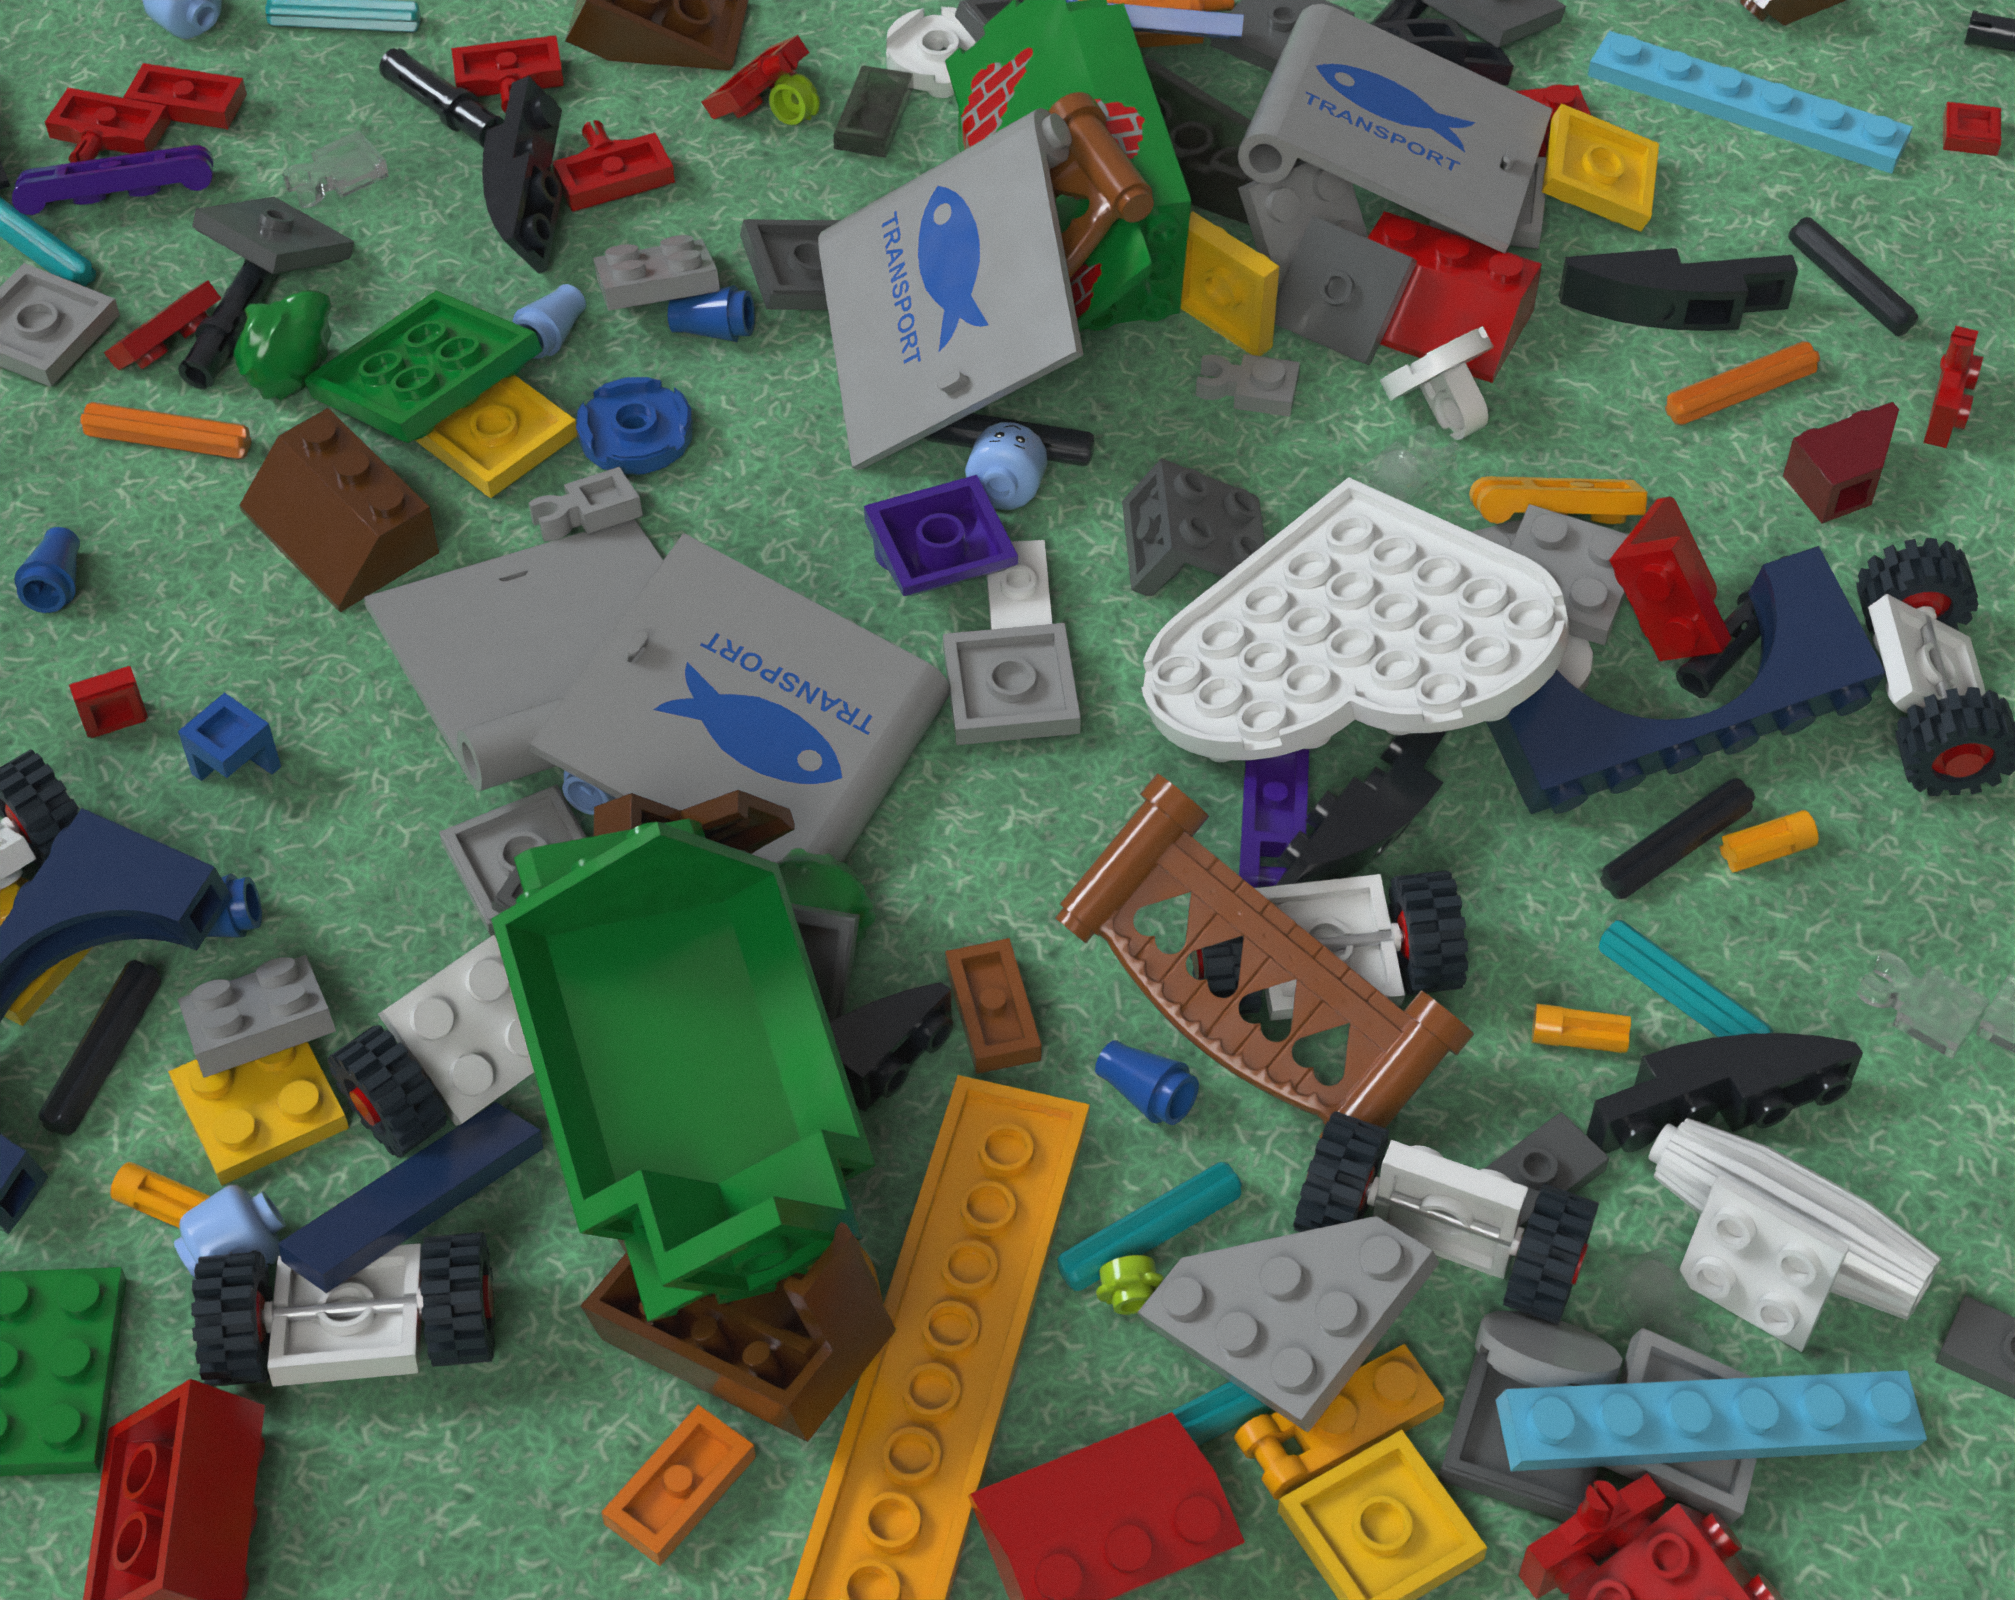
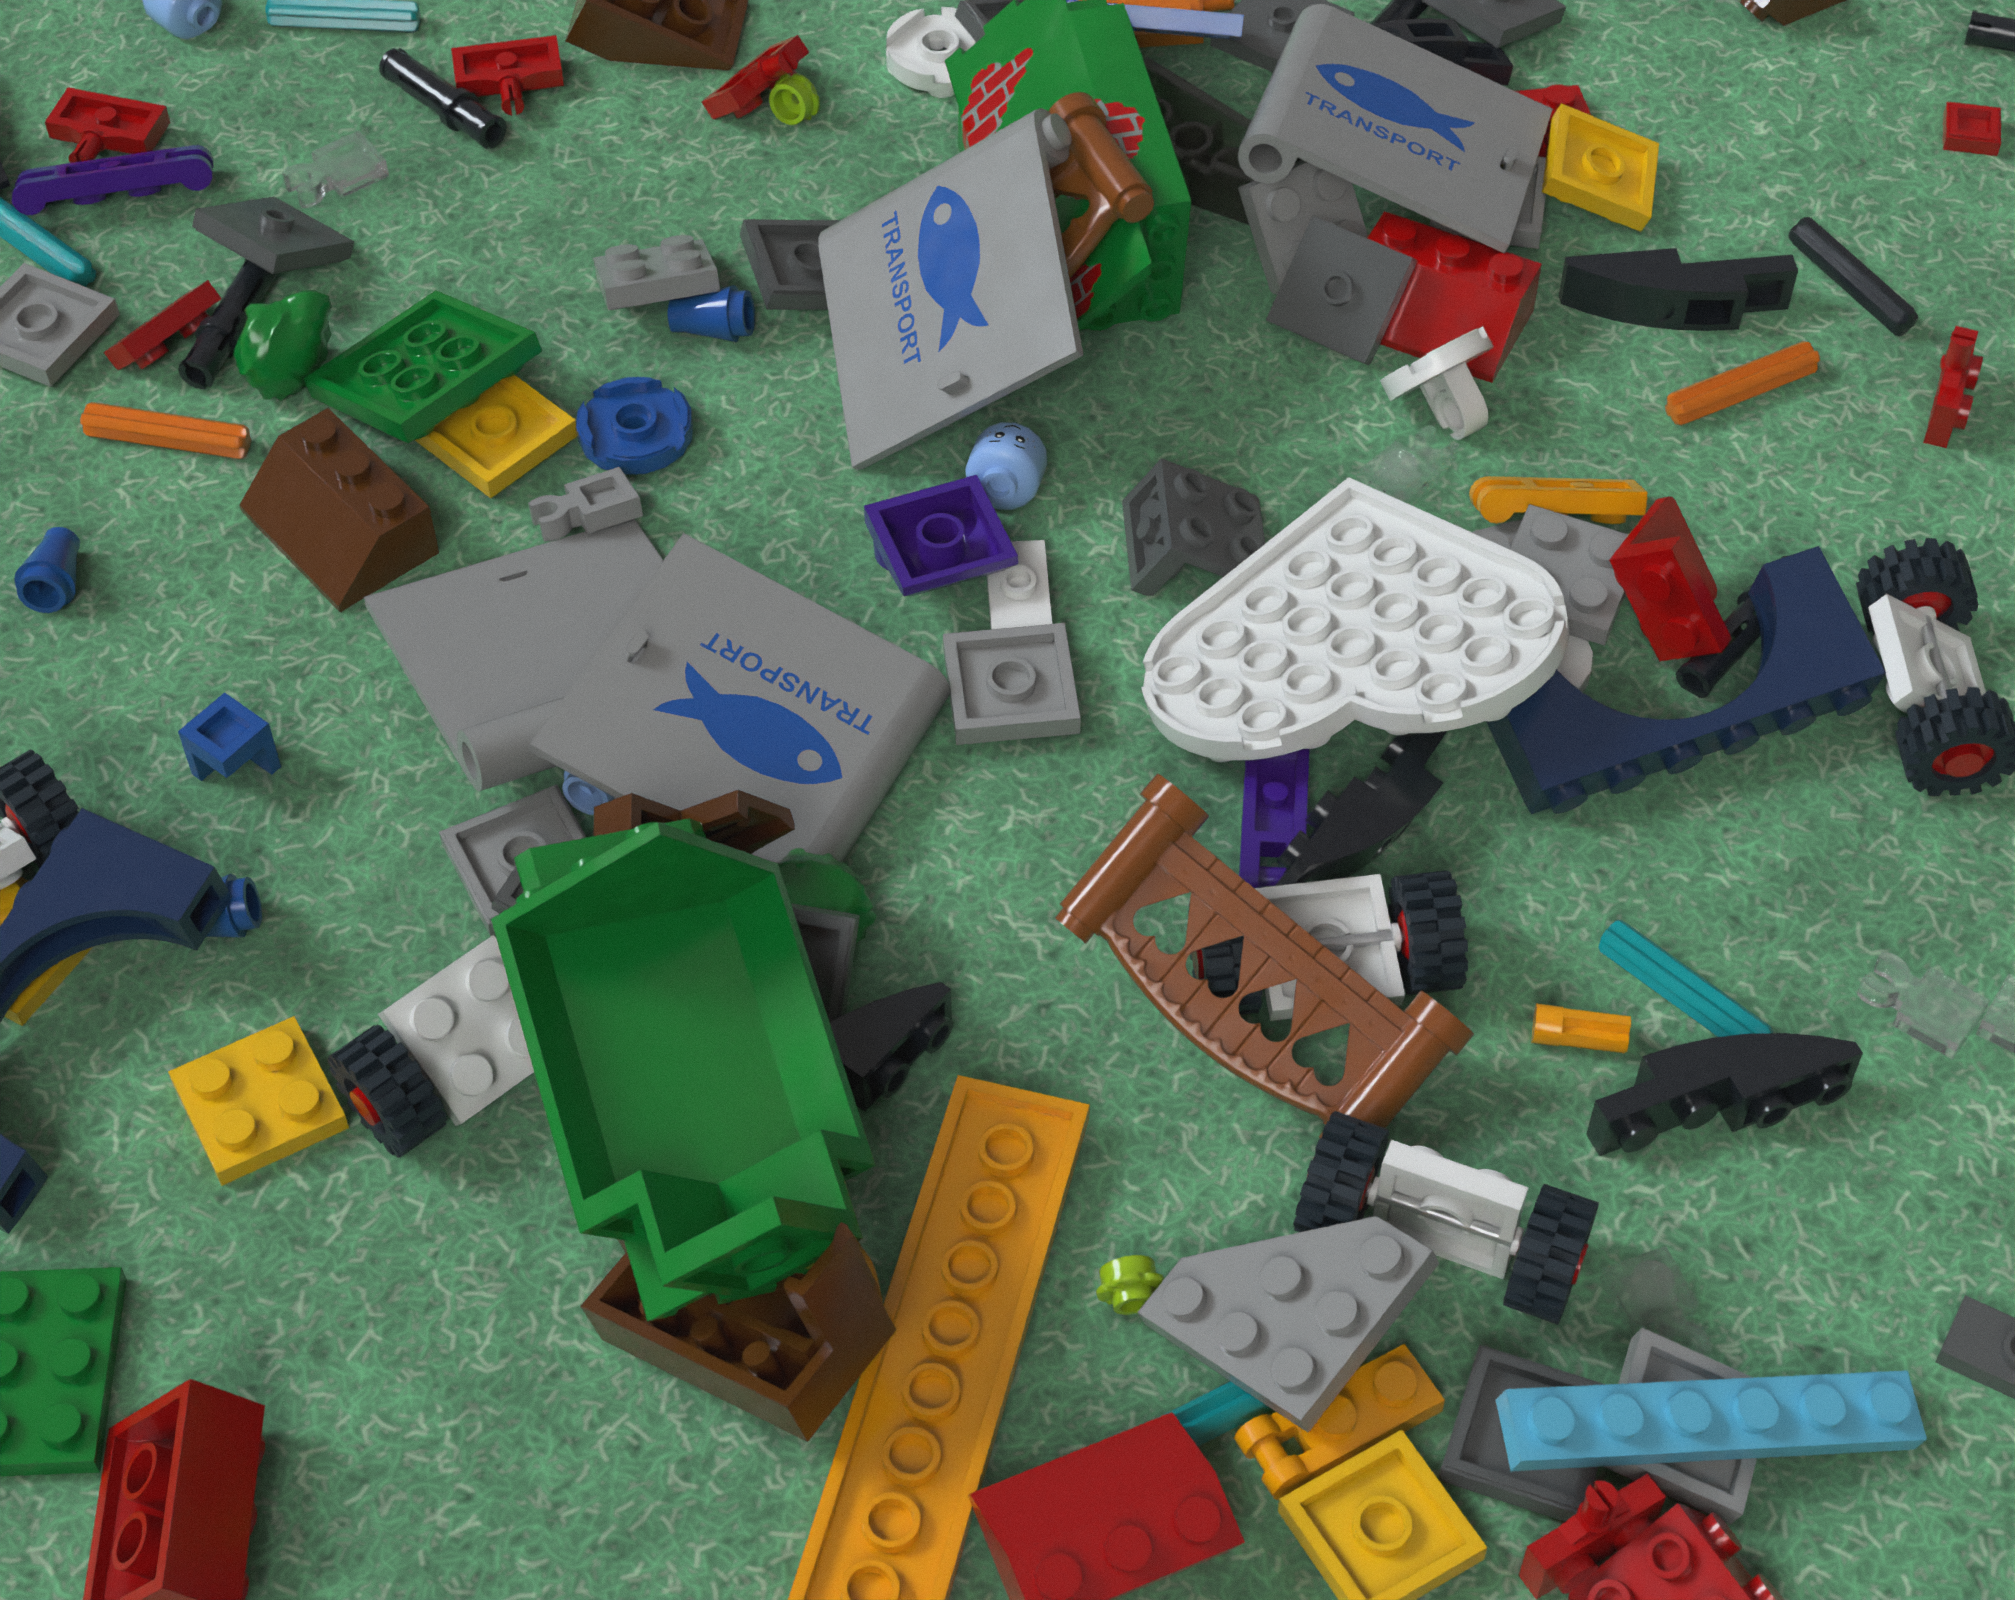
(99, 1048): black axle -> none
(109, 702): red tile -> none
(154, 1193): light orange piece -> none
(189, 94): red plate -> none
(230, 1225): light blue head -> none
(255, 1014): light grey plate -> none
(354, 1330): plate -> none
(410, 1197): dark blue tile -> none
(517, 176): black slope -> none
(552, 317): light blue cone -> none
(612, 168): red plate -> none
(678, 1485): orange plate -> none
(873, 111): clear smoke plate -> none
(993, 1006): dark orange plate -> none
(1061, 443): black axle -> none
(1150, 1082): blue cone -> none
(1150, 1224): teal axle -> none
(1229, 286): yellow plate -> none
(1257, 384): light grey plate -> none
(1545, 1352): light grey tile -> none
(1552, 1156): dark grey plate -> none
(1677, 838): black axle -> none
(1750, 101): medium azure plate -> none
(1769, 840): light orange piece -> none
(1783, 1235): white plate -> none
(1842, 462): dark red slope -> none

